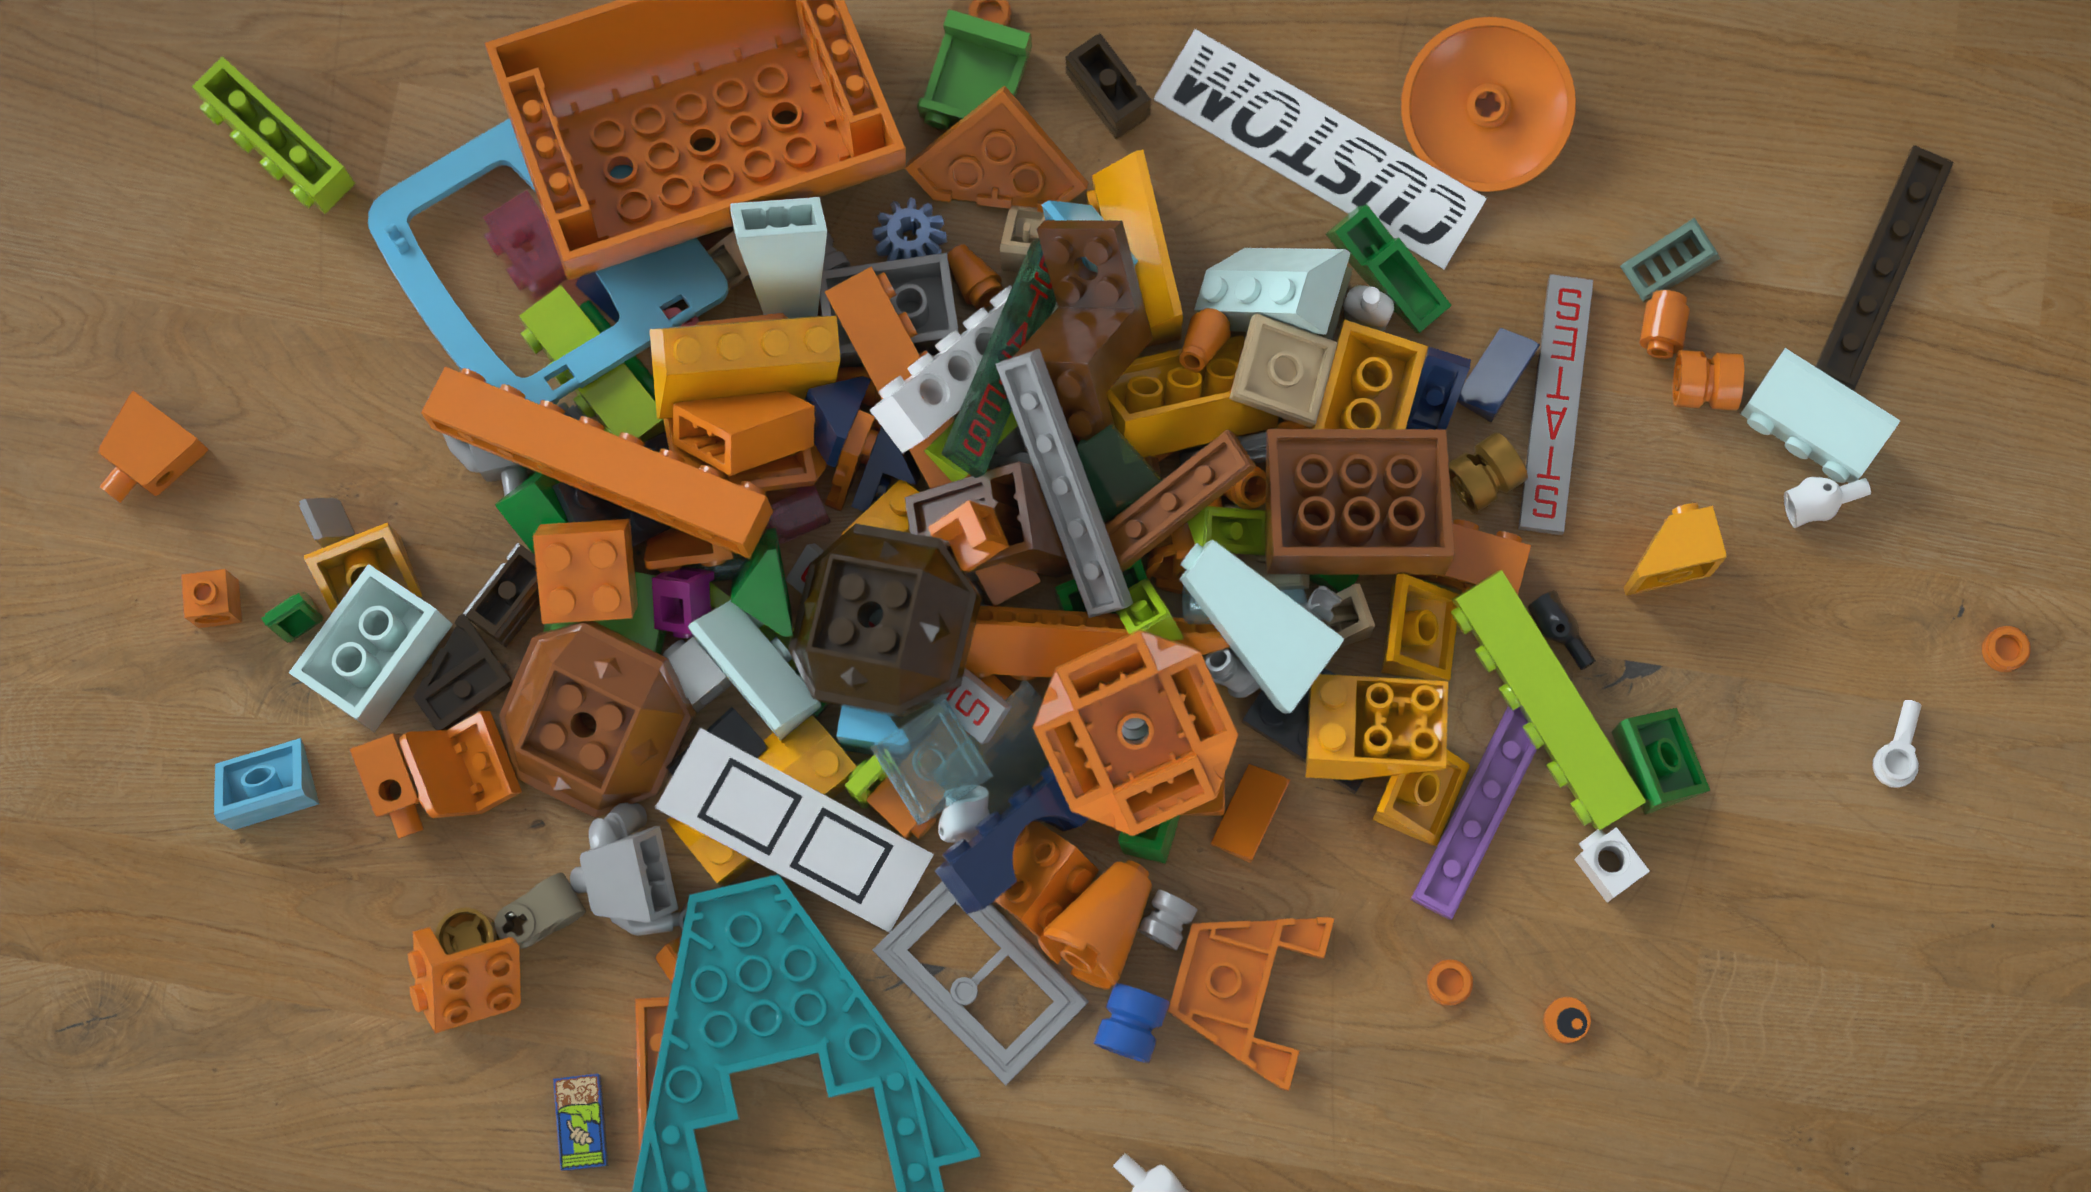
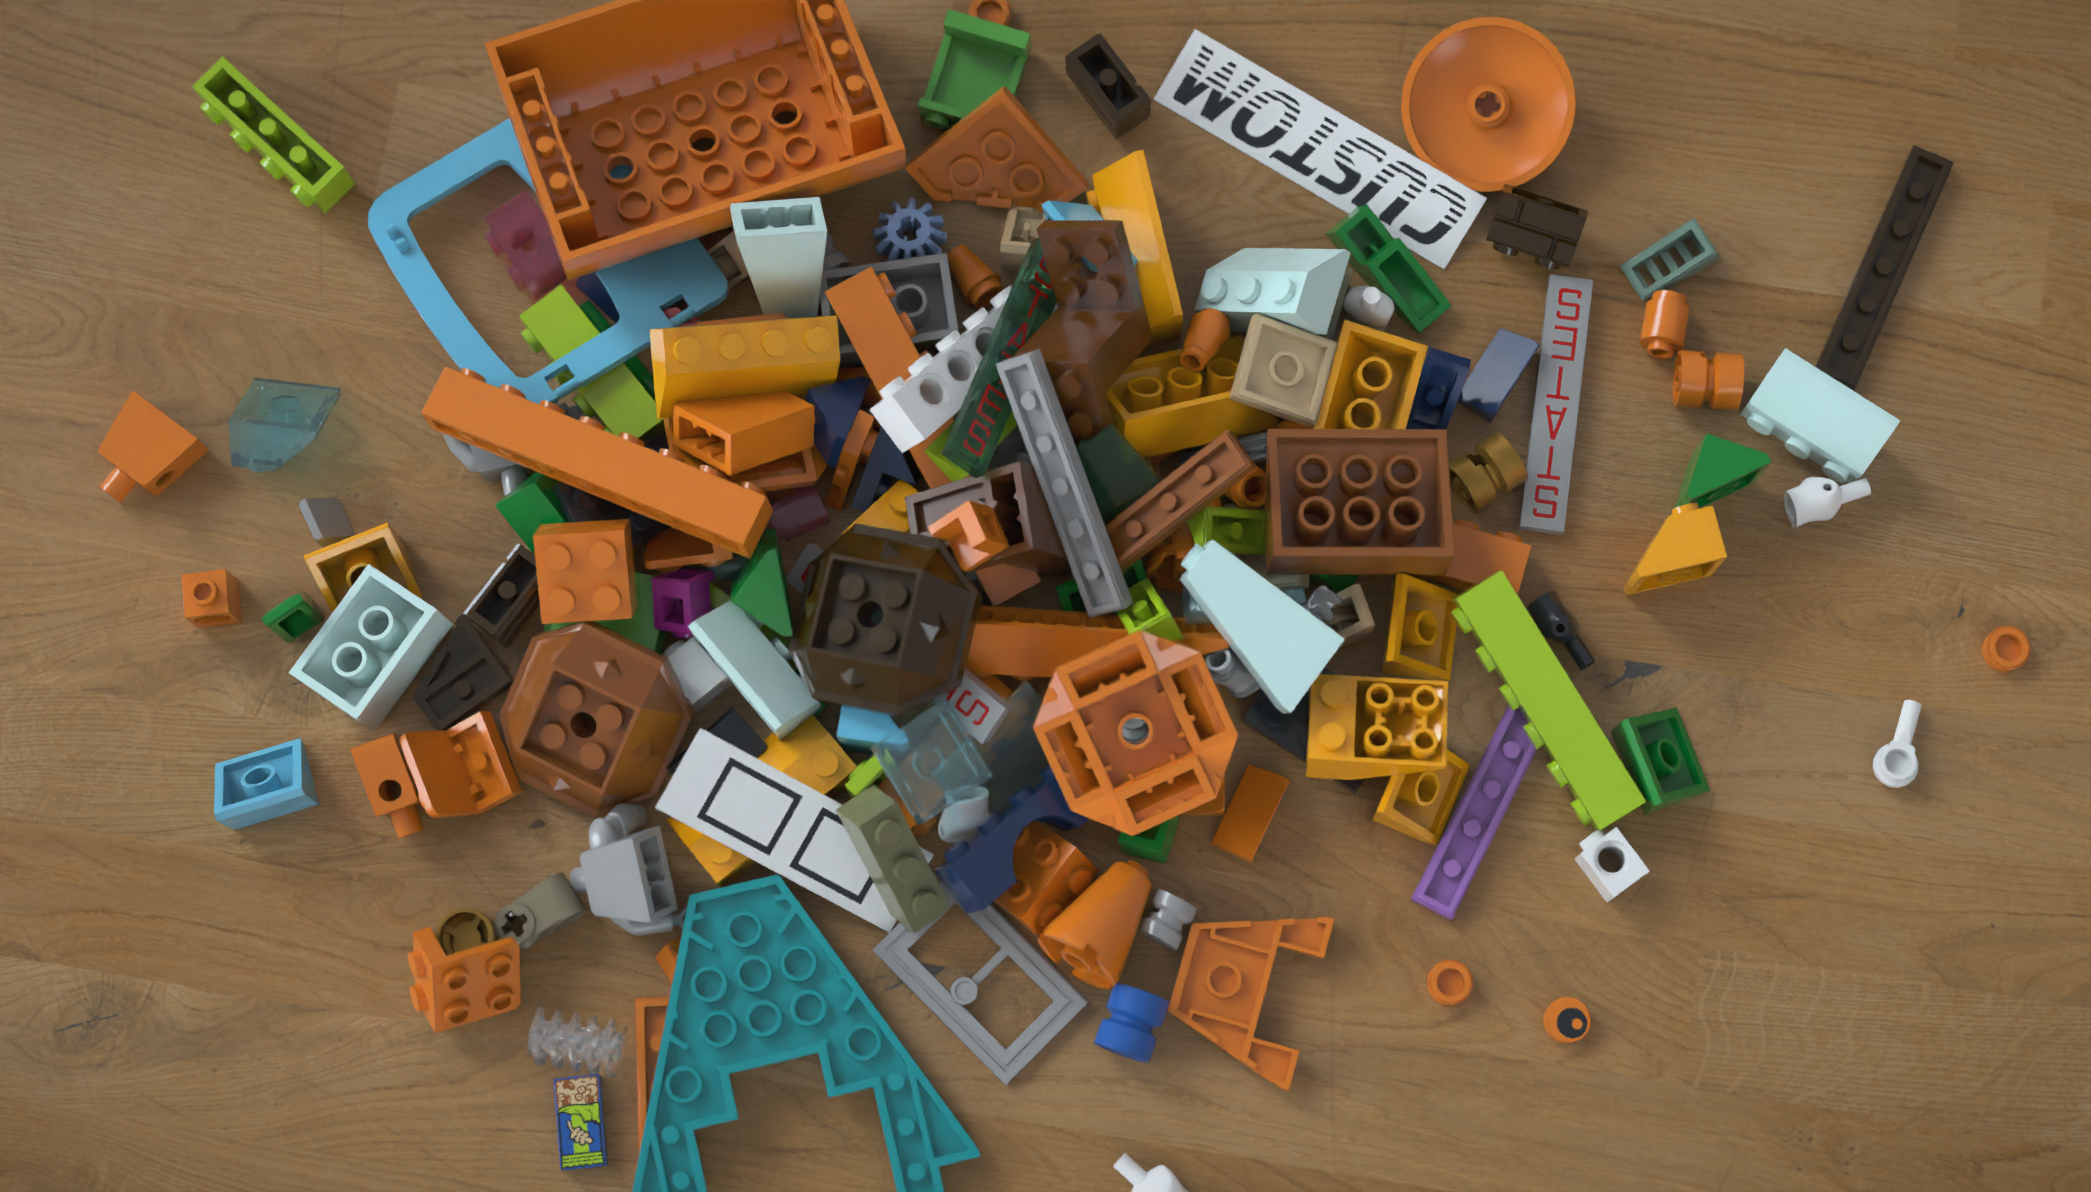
(277, 422): none -> clear light blue slope
(576, 1043): none -> clear piece
(893, 858): none -> olive brick
(1536, 227): none -> dark brown brick
(1719, 470): none -> green slope

